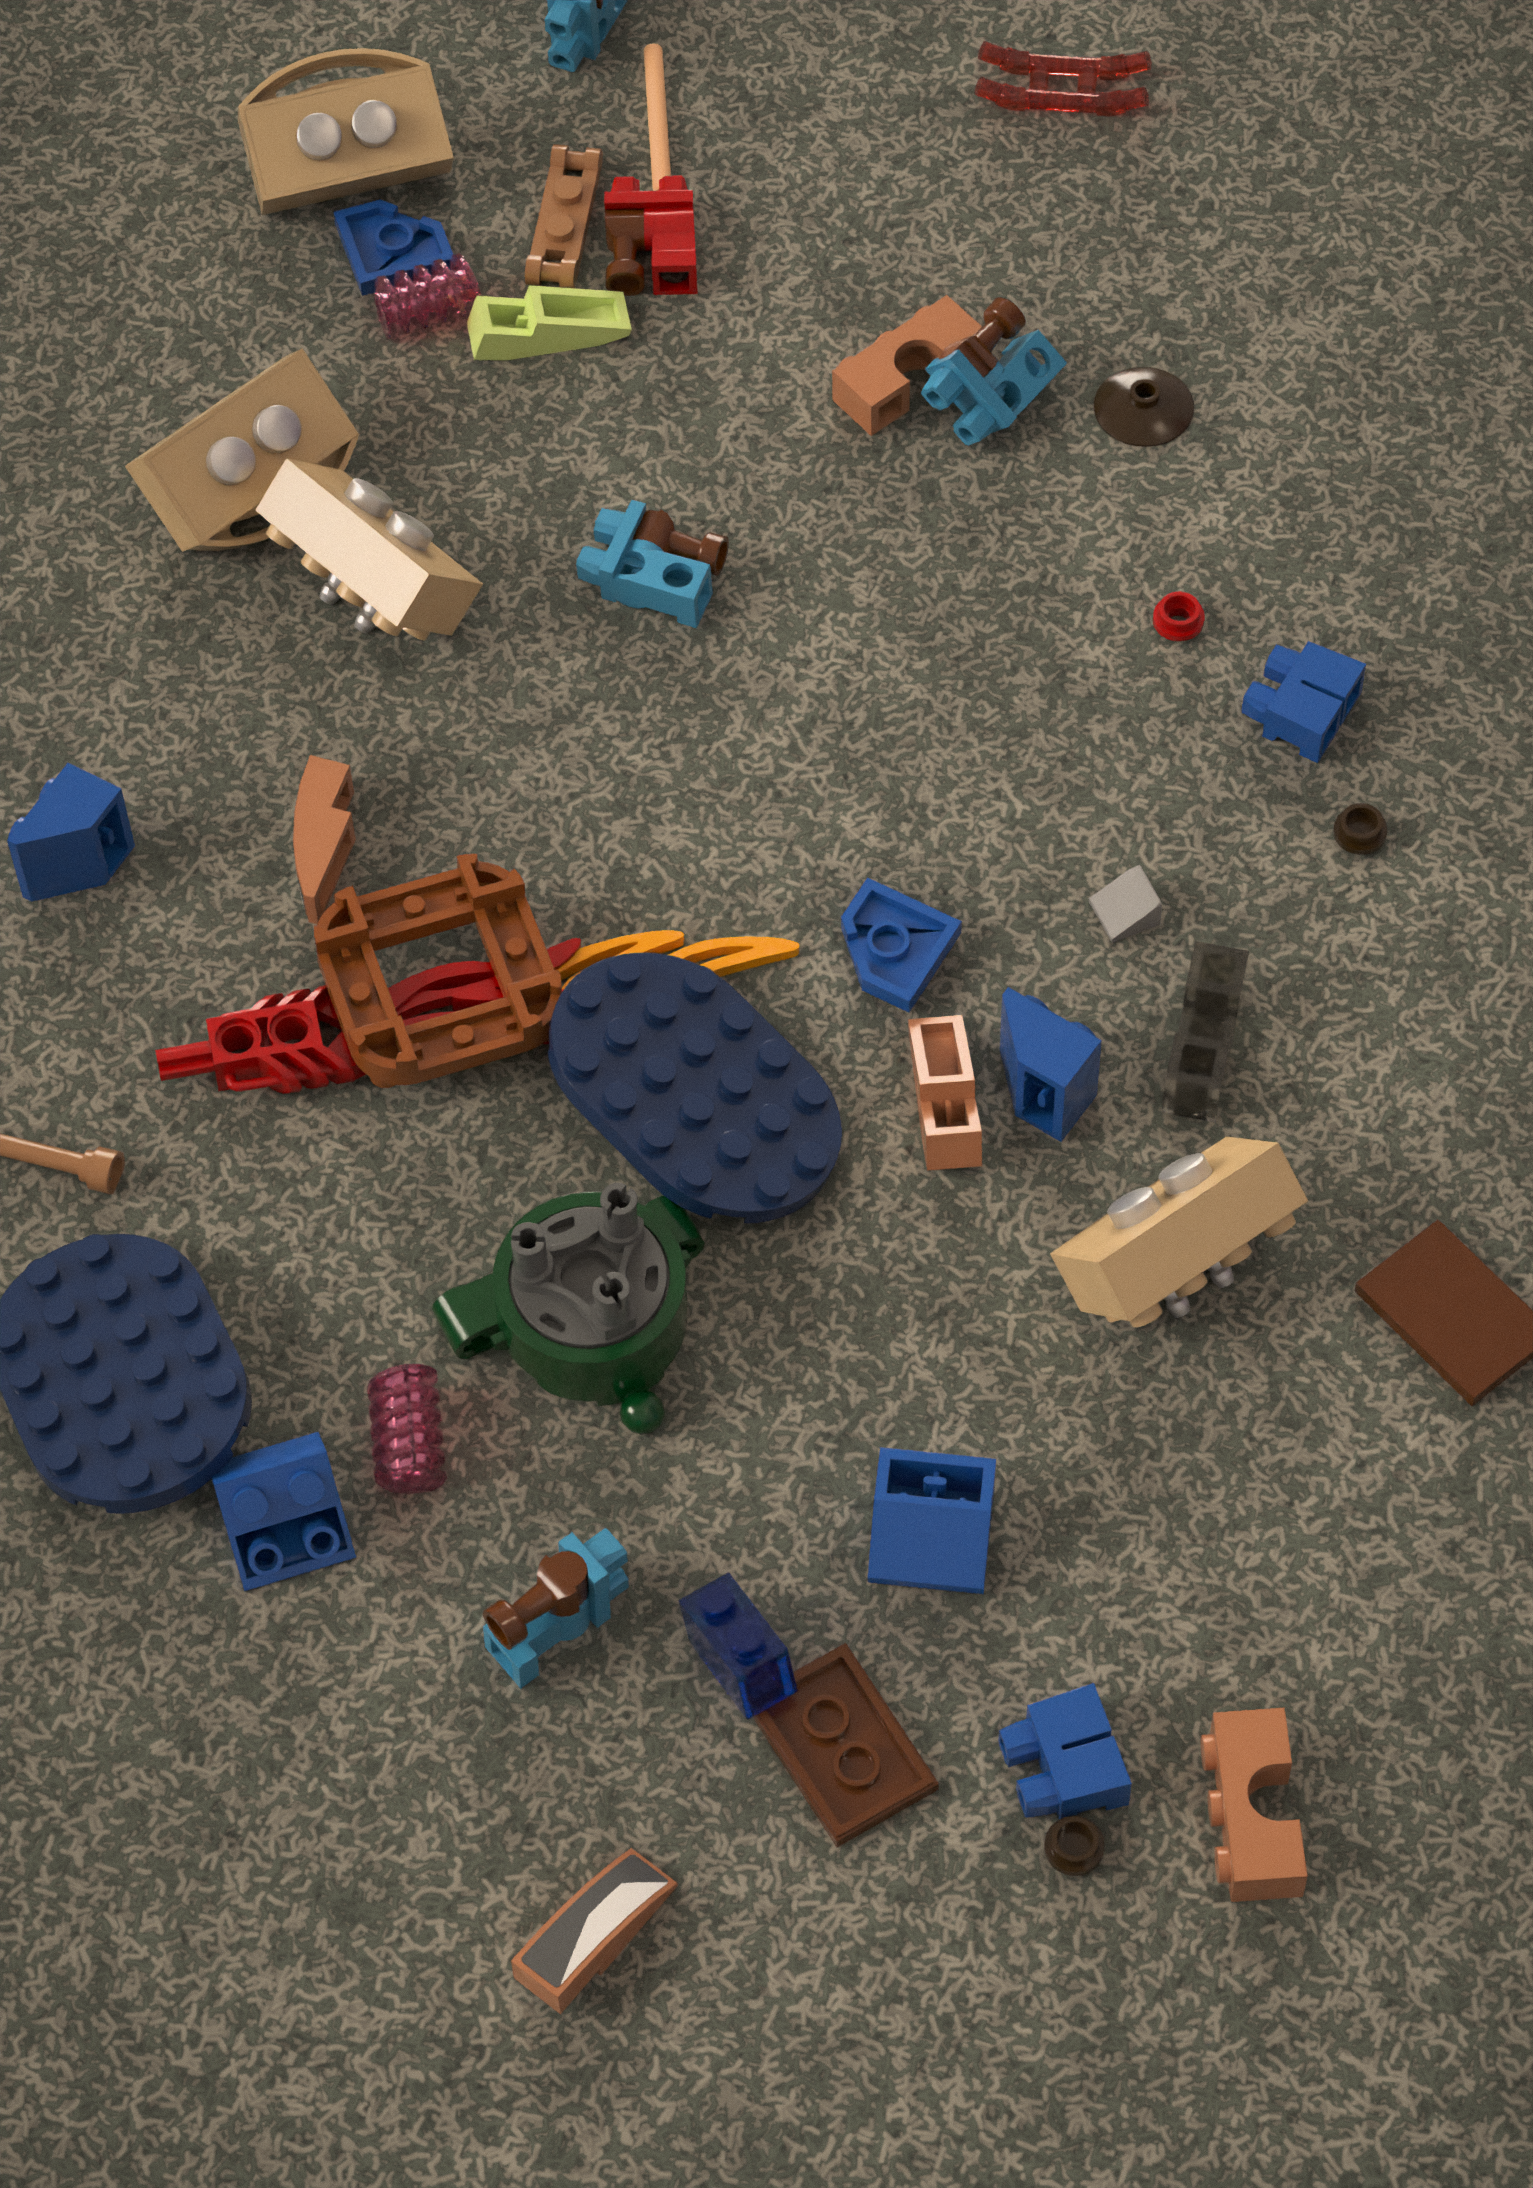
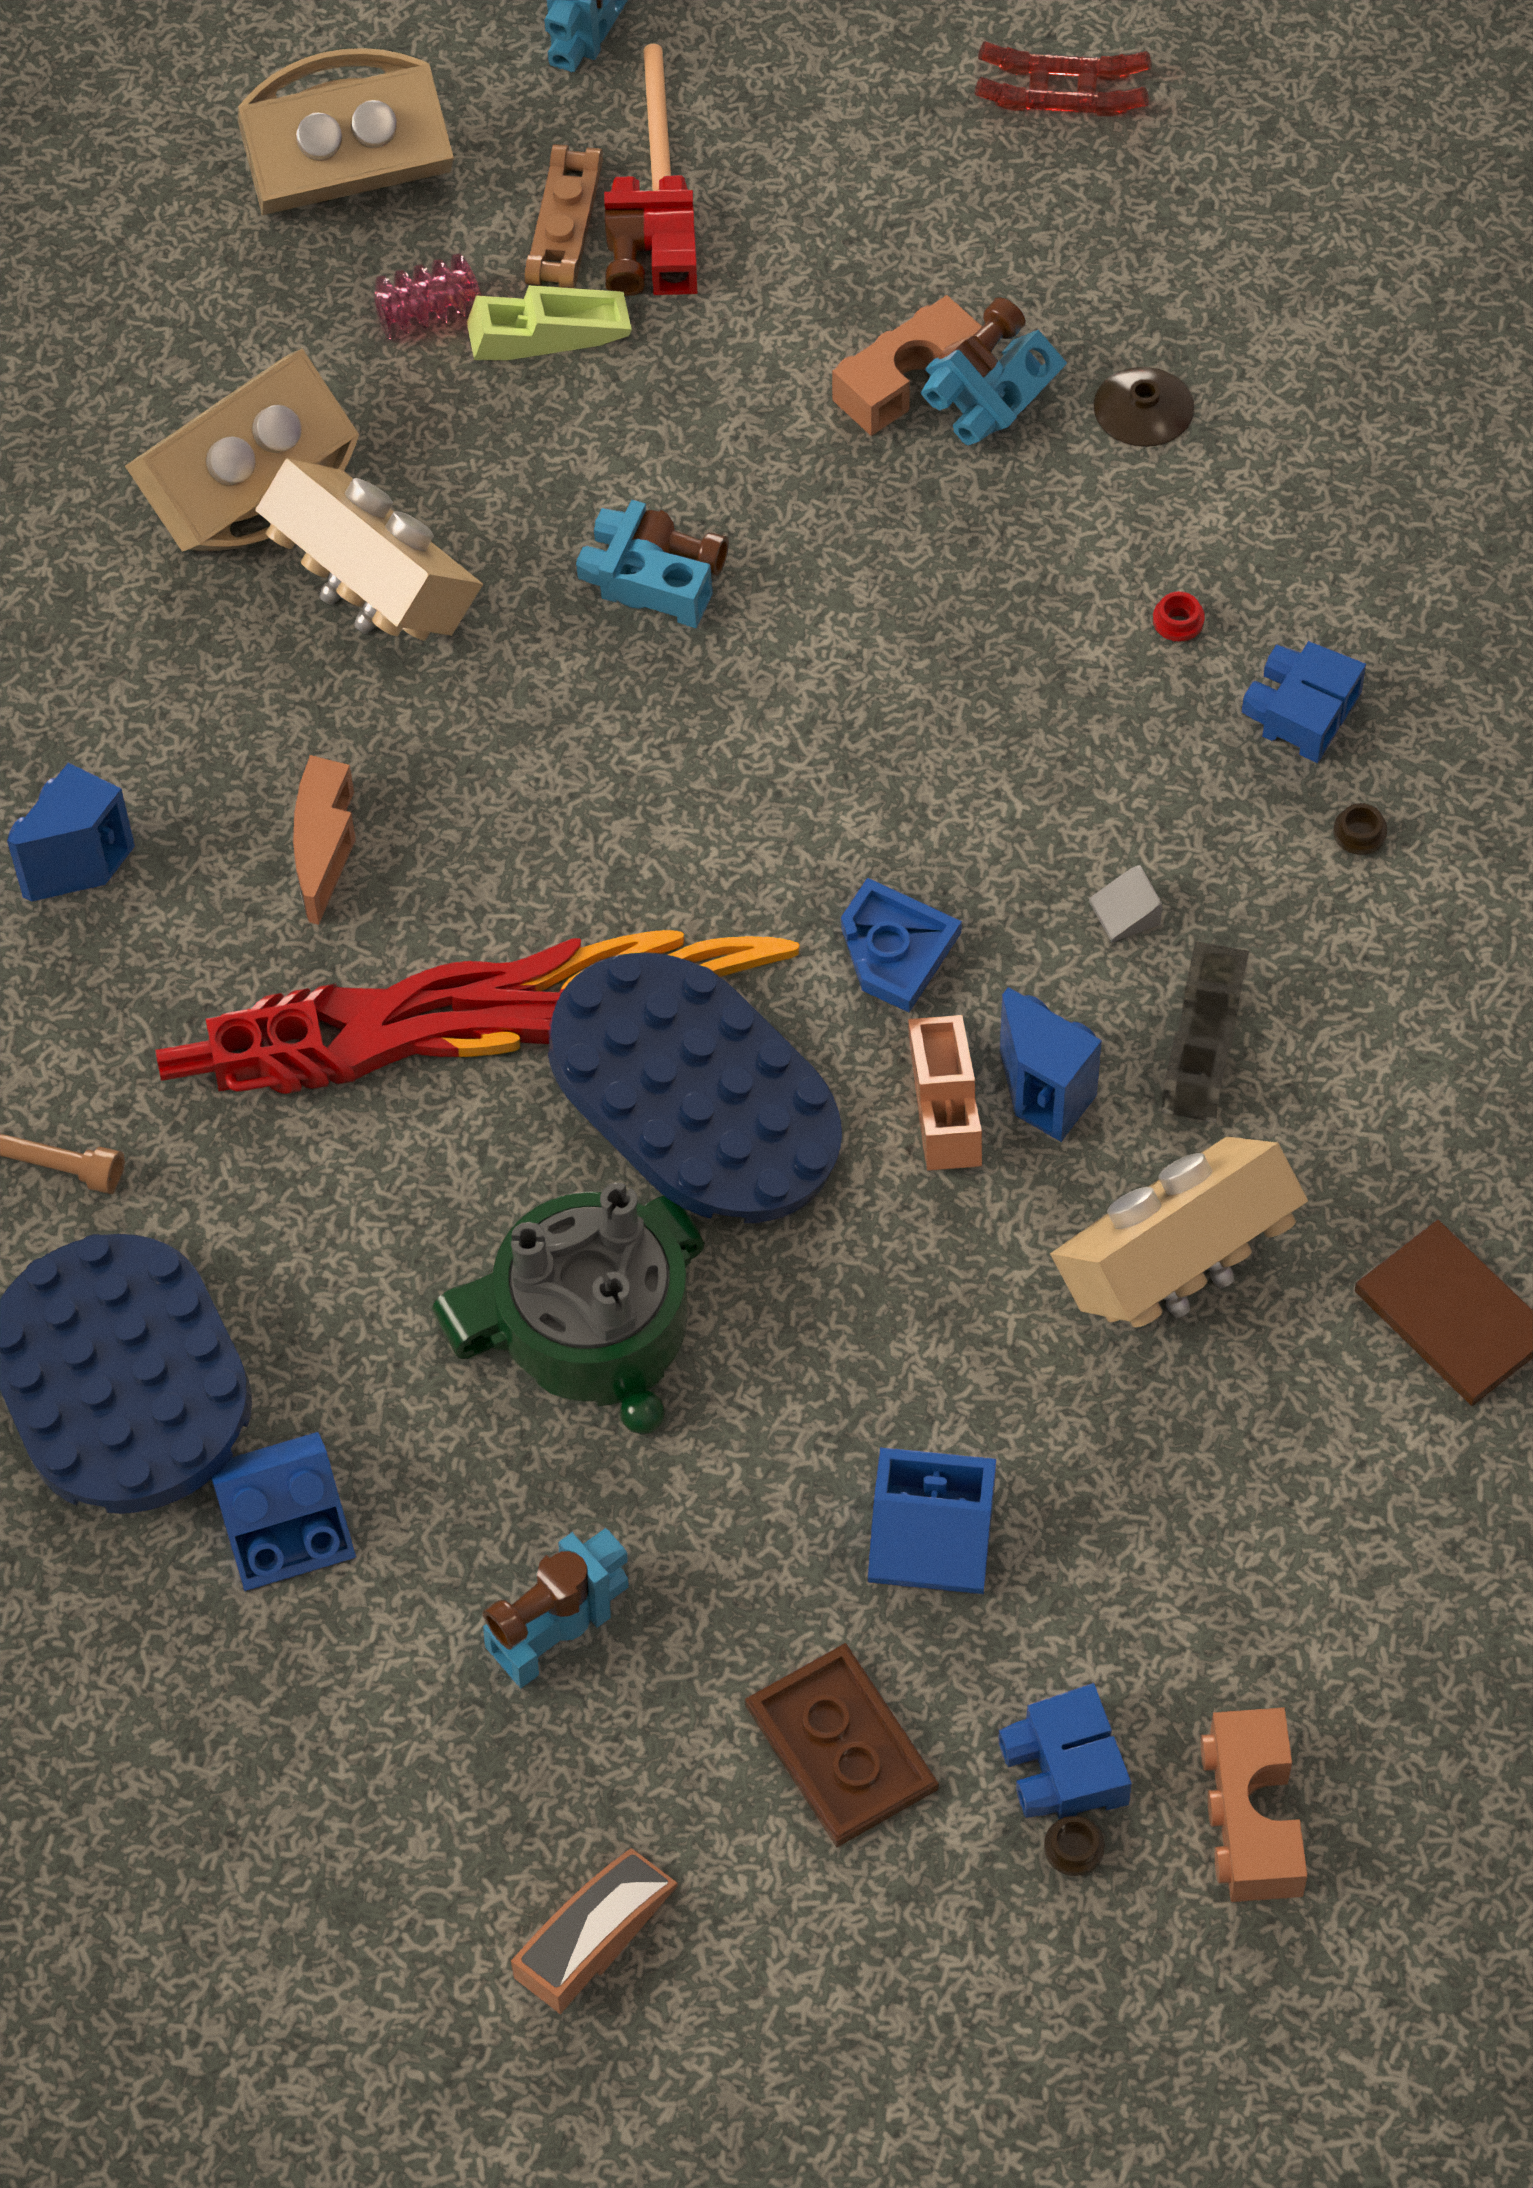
(384, 241): blue plate -> none
(406, 1429): clear pink piece -> none
(458, 1040): dark orange plate -> none
(738, 1645): clear blue brick -> none

